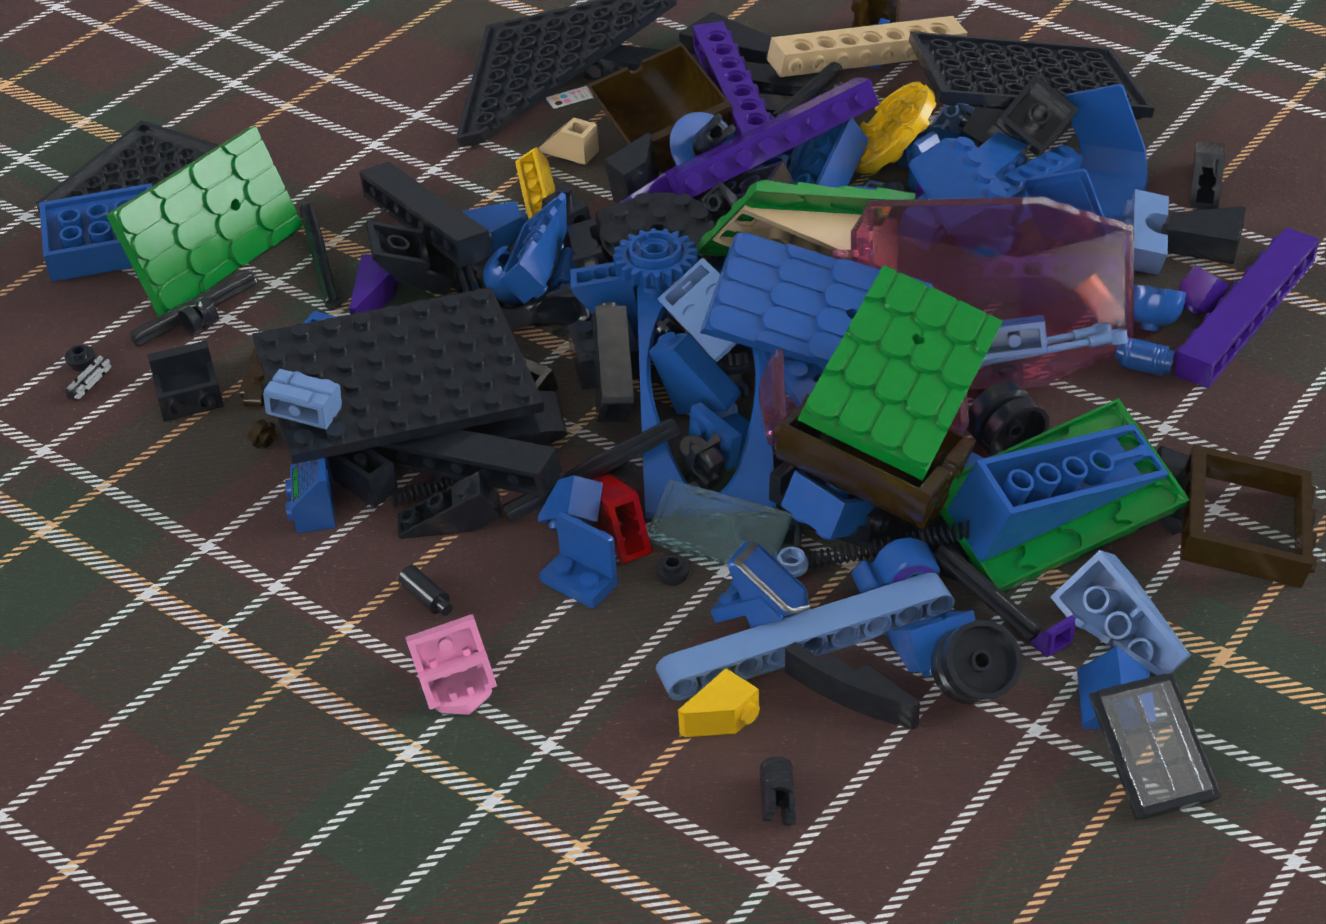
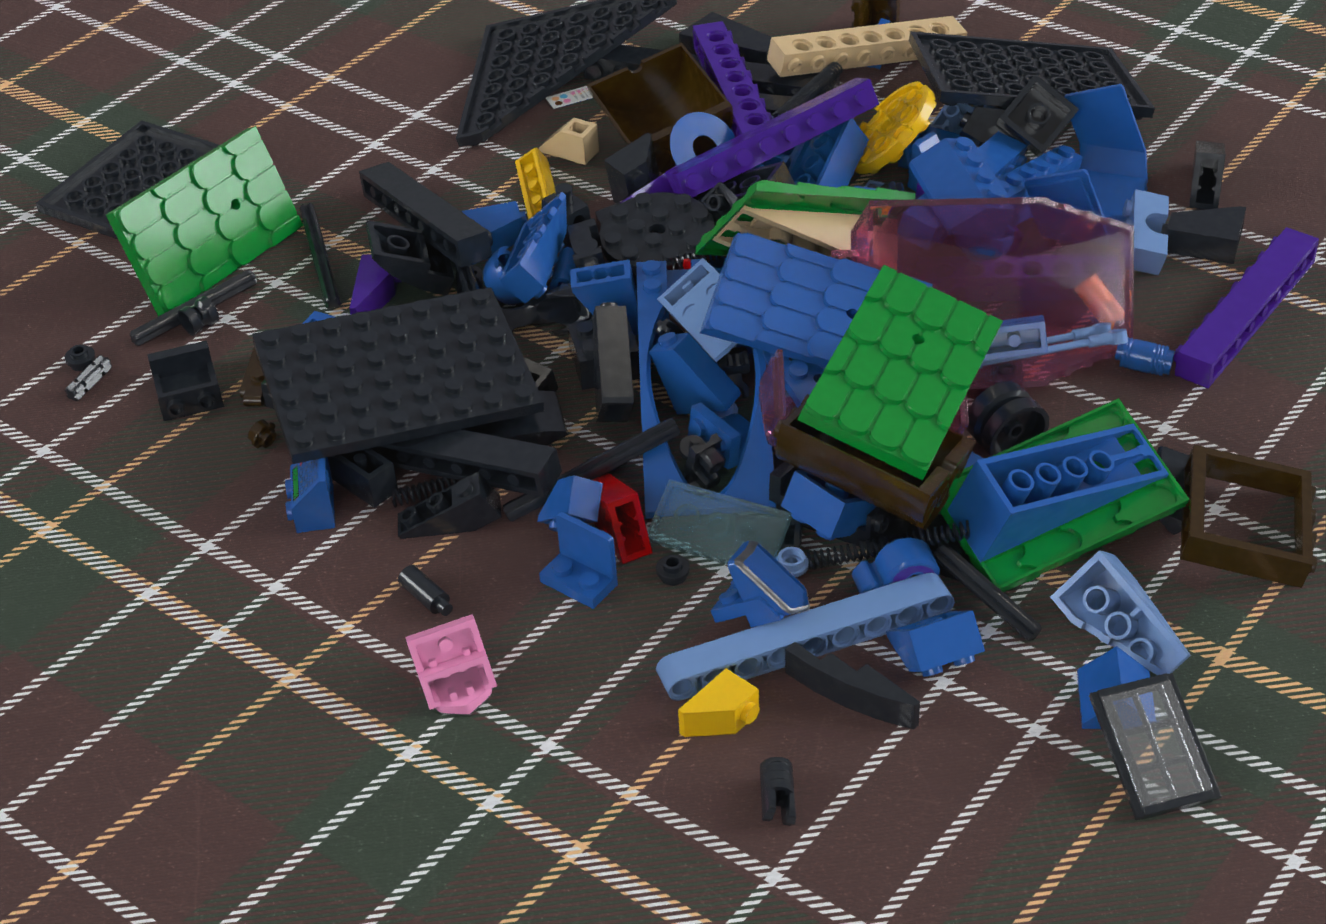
(79, 236): blue slope -> none
(302, 398): medium blue brick -> none
(654, 258): blue gear -> none
(712, 134): black hinge -> none
(976, 662): black wheel -> none
(1055, 637): dark purple slope -> none
(1157, 306): blue cylinder -> none
(1202, 290): dark purple brick -> none

